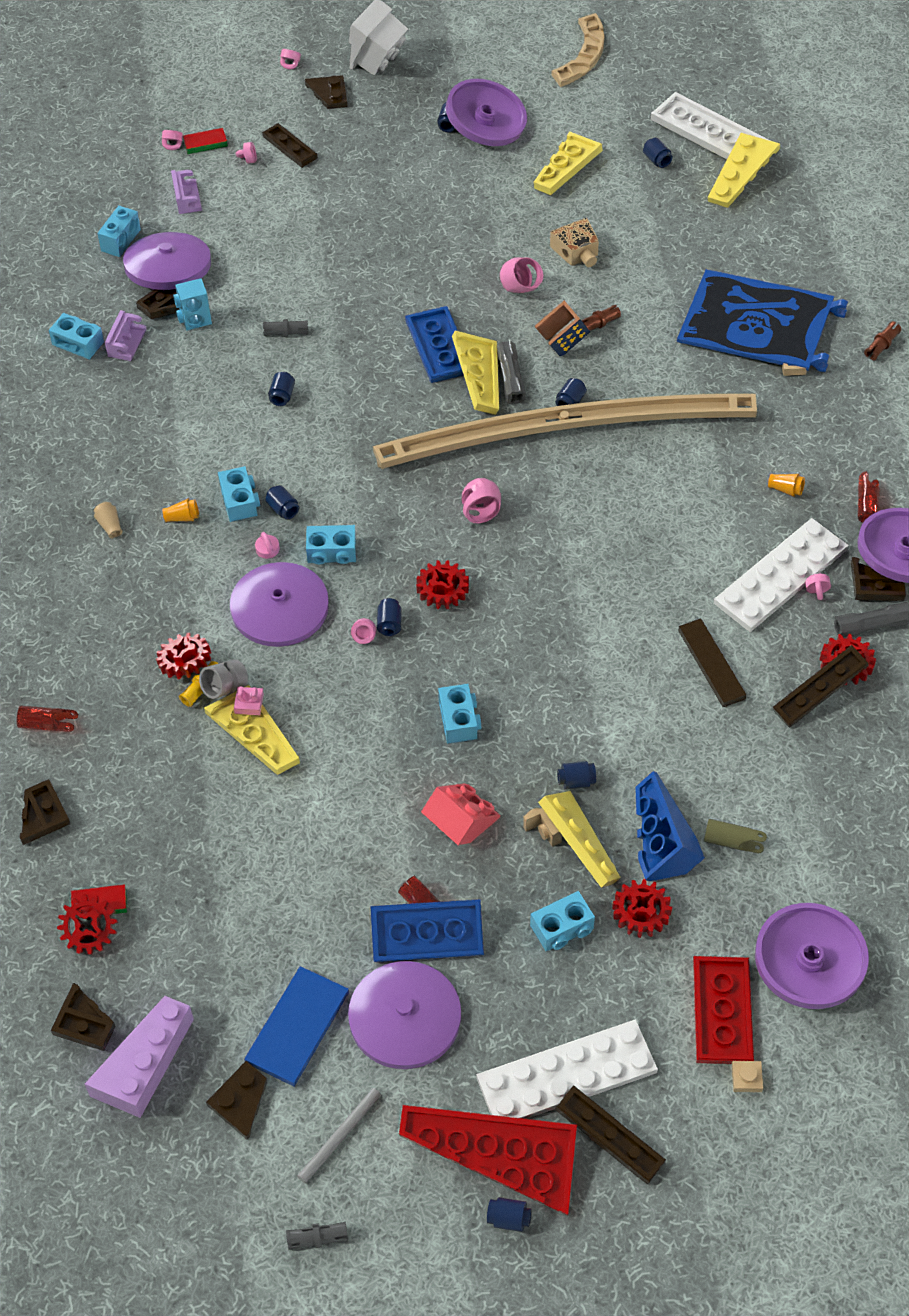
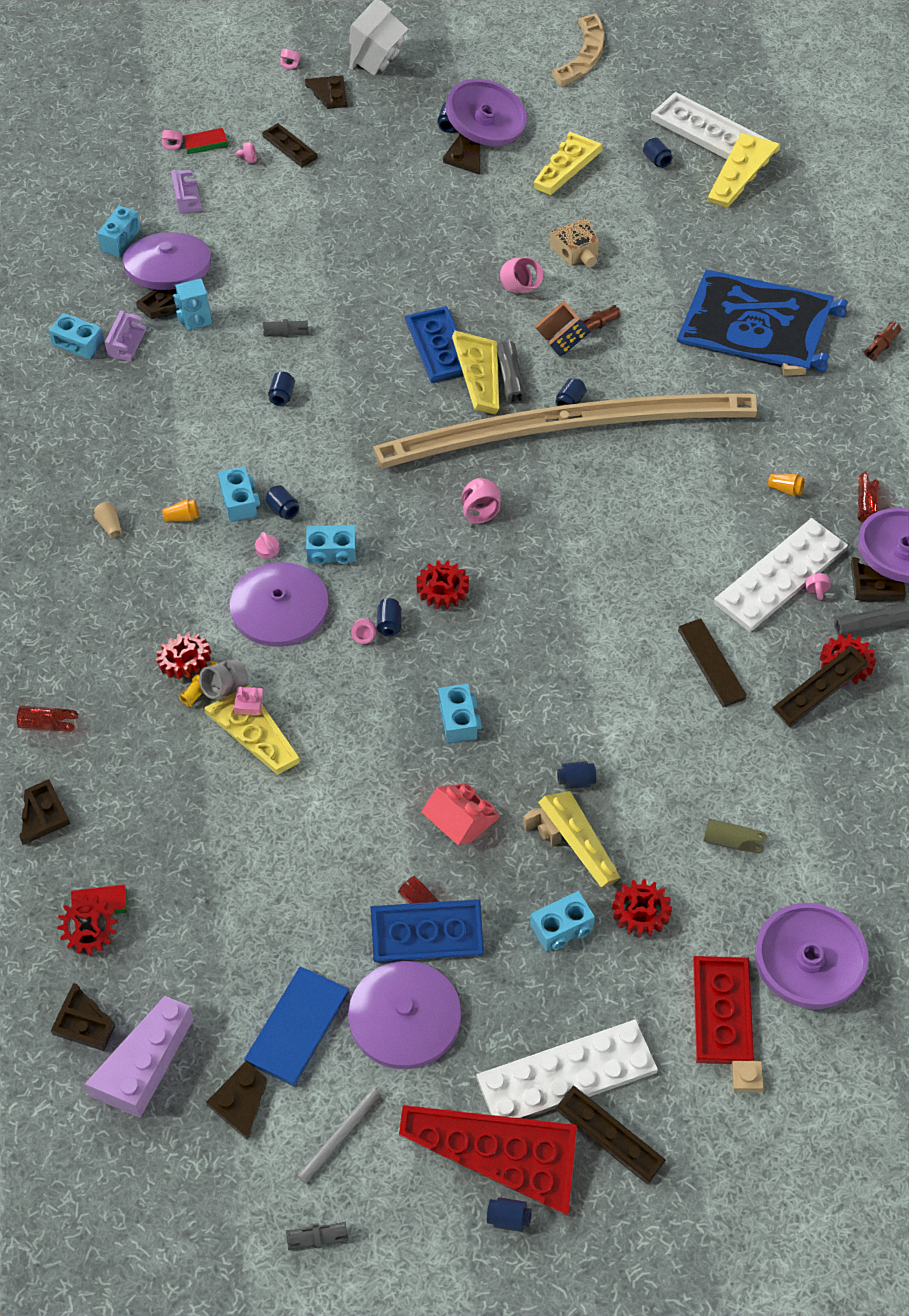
(464, 155): none -> dark brown wing
(668, 840): blue wedge -> none

